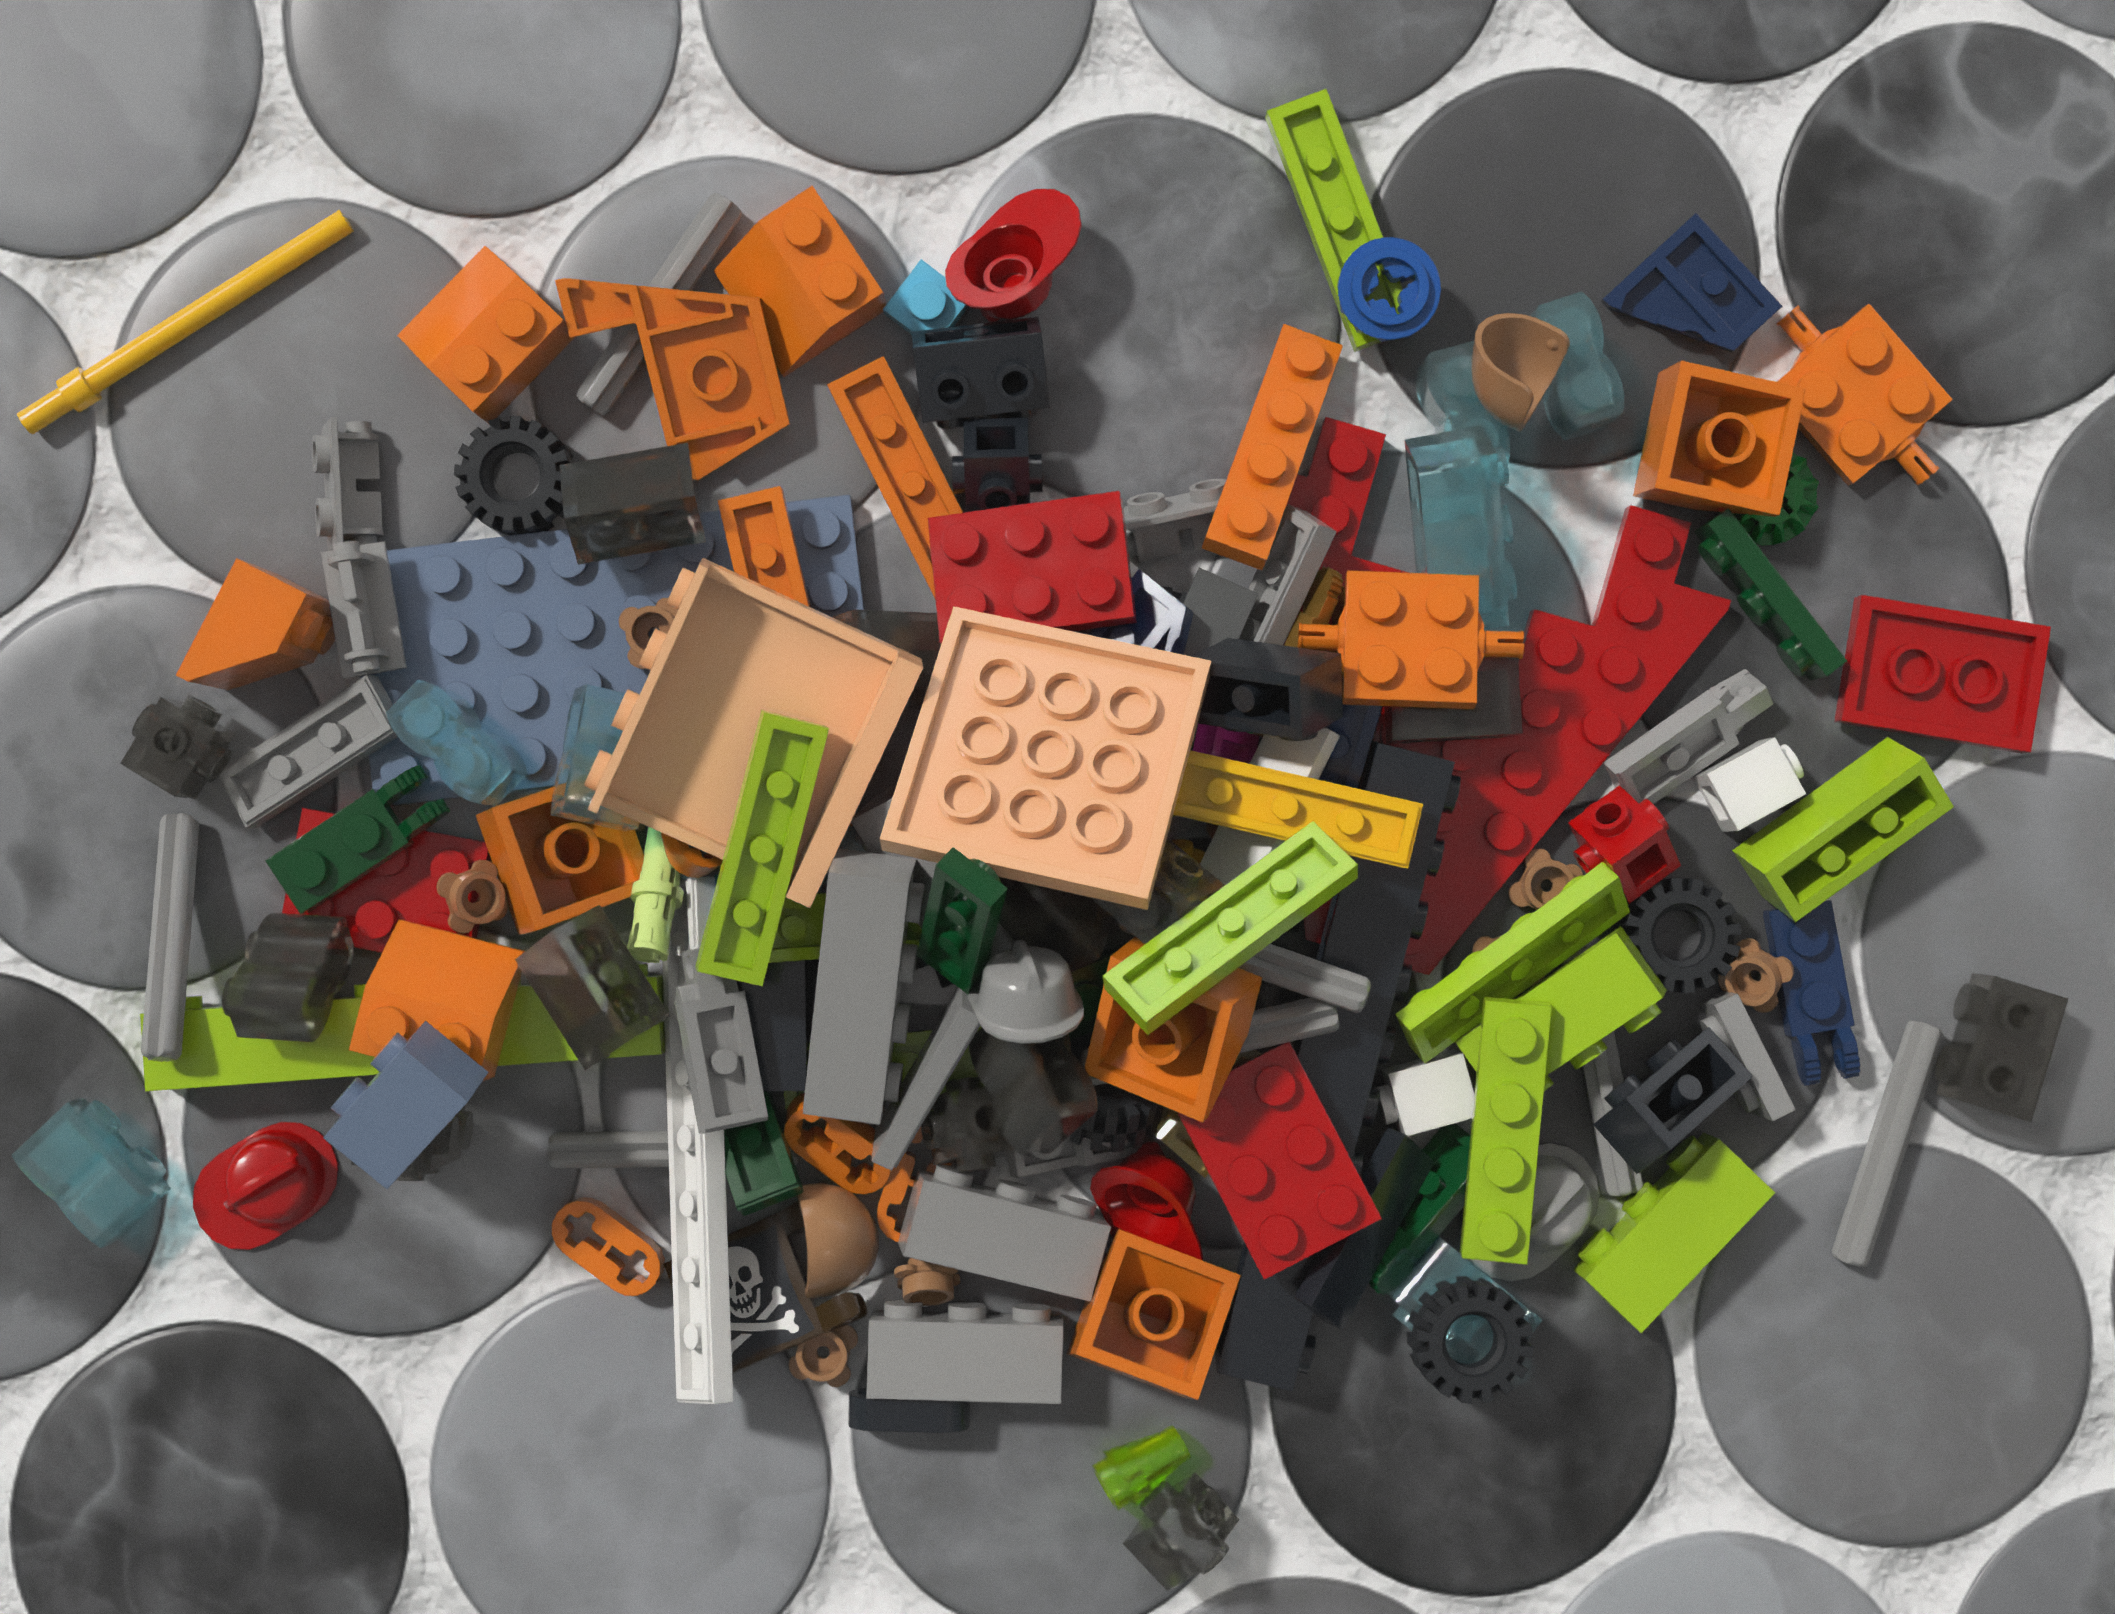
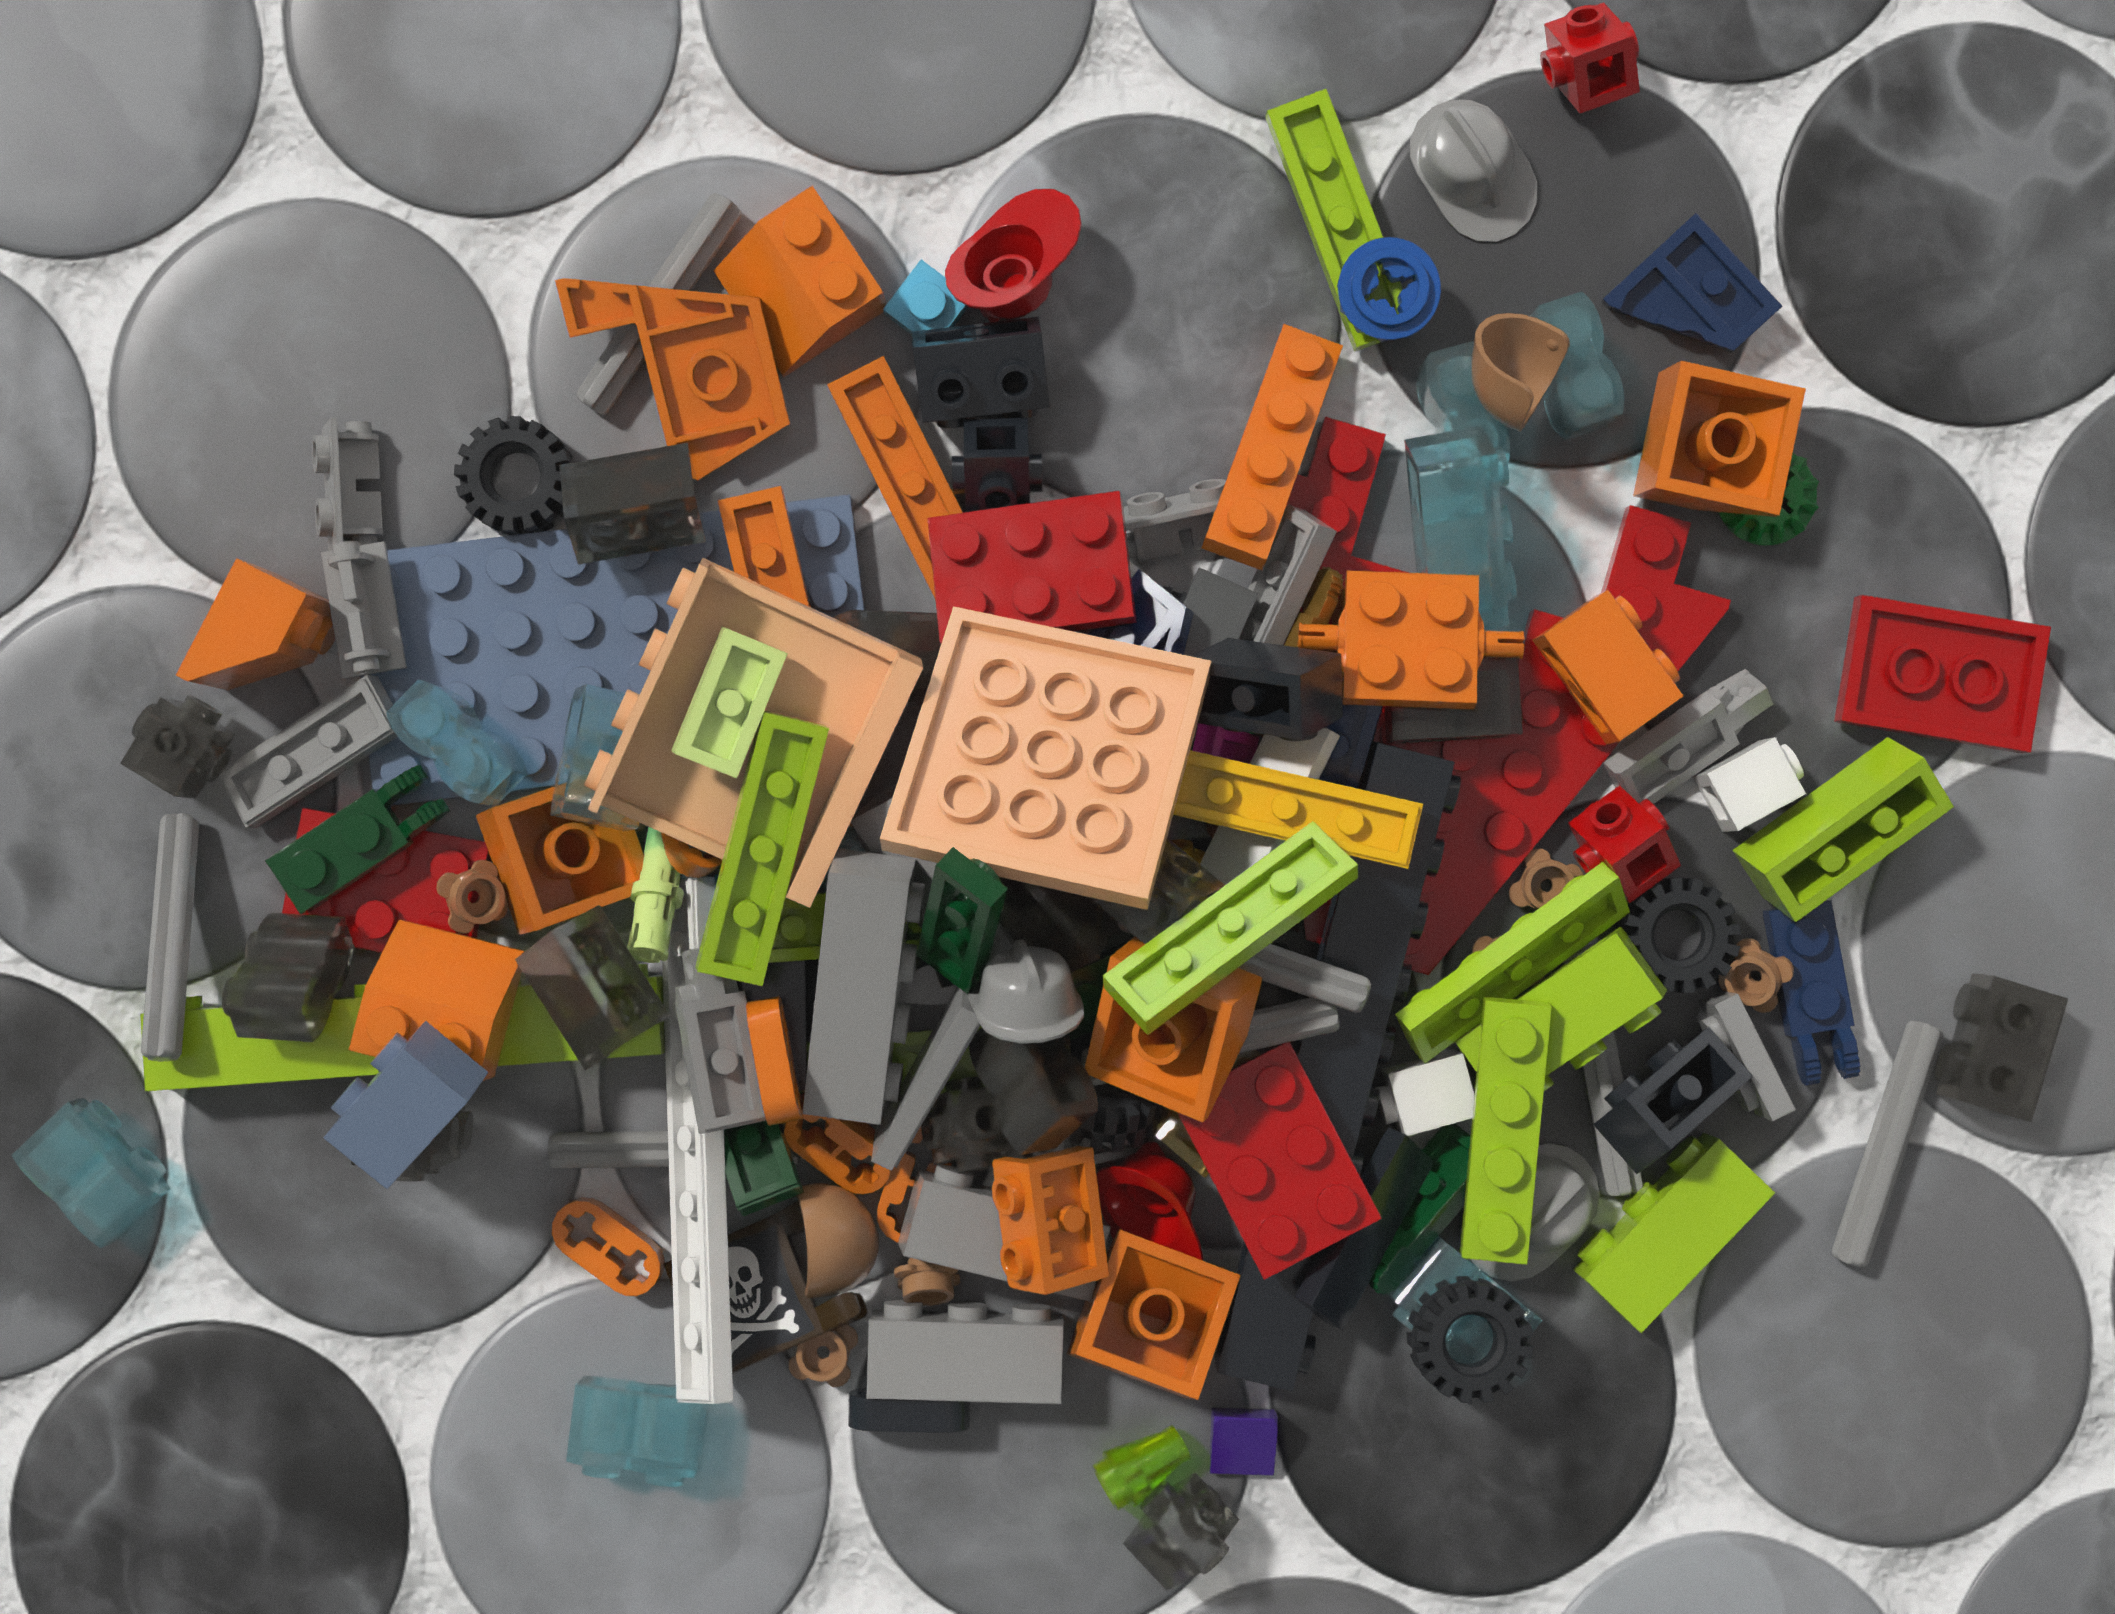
(82, 388): yellow bar -> none
(265, 1185): red piece -> none
(486, 335): orange slope -> none
(635, 1429): none -> clear light blue brick
(638, 624): medium nougat plate -> none
(729, 702): none -> yellowish green plate
(774, 1060): none -> orange beam
(1050, 1220): none -> orange bracket
(1243, 1441): none -> dark purple slope
(1474, 170): none -> light grey piece
(1591, 57): none -> red brick
(1610, 666): none -> orange brick
(1768, 597): dark green plate -> none
(1862, 394): orange plate -> none

